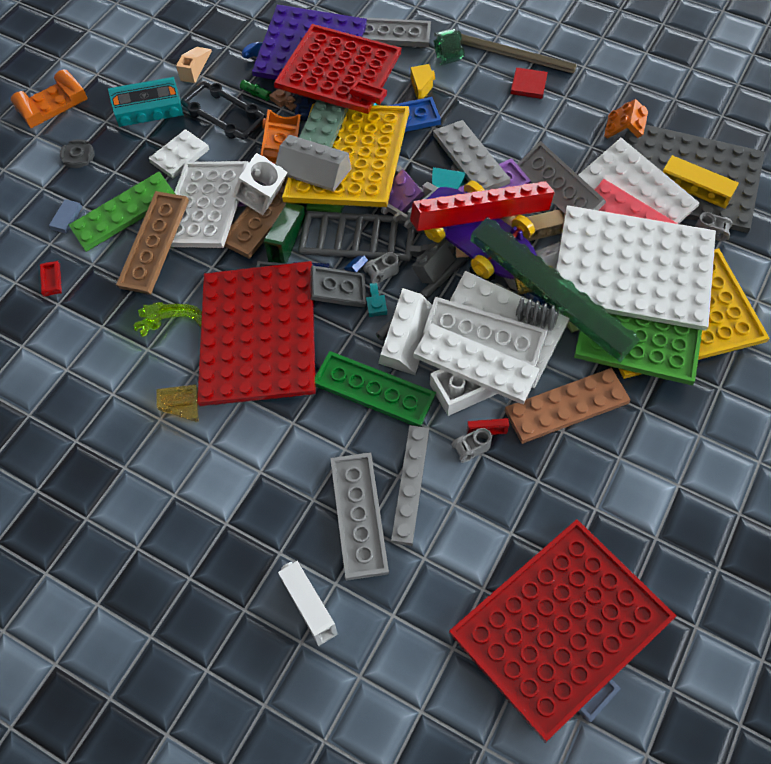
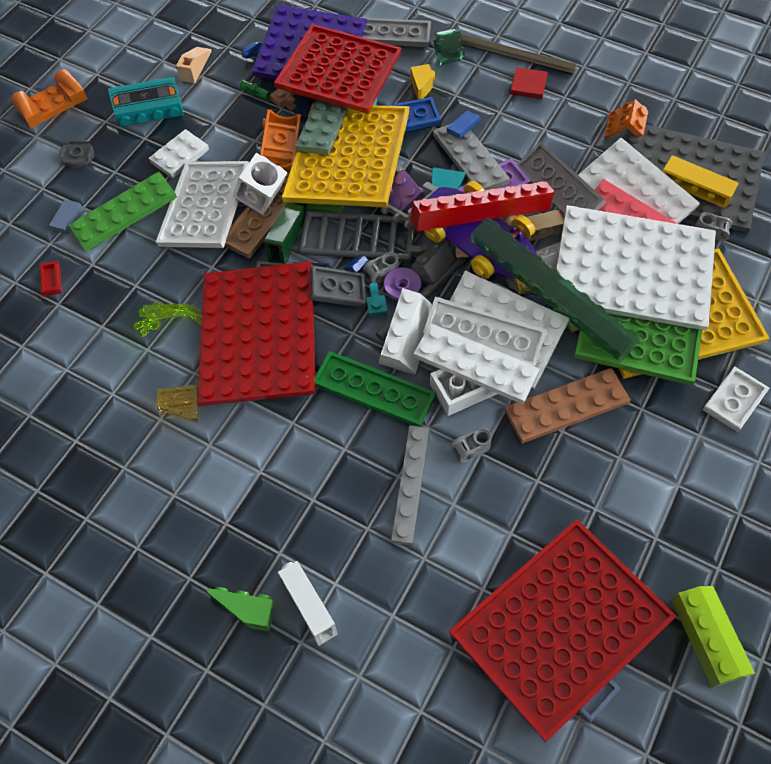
(152, 242): medium nougat plate -> none
(216, 91): black bar -> none
(250, 610): none -> bright green slope
(313, 162): light grey slope -> none
(359, 517): light grey plate -> none
(368, 92): red tile -> none
(401, 277): none -> medium lavender dish
(463, 124): none -> blue tile
(495, 426): red tile -> none
(537, 314): dark grey piece -> none
(712, 635): none -> lime slope
(736, 399): none -> white tile

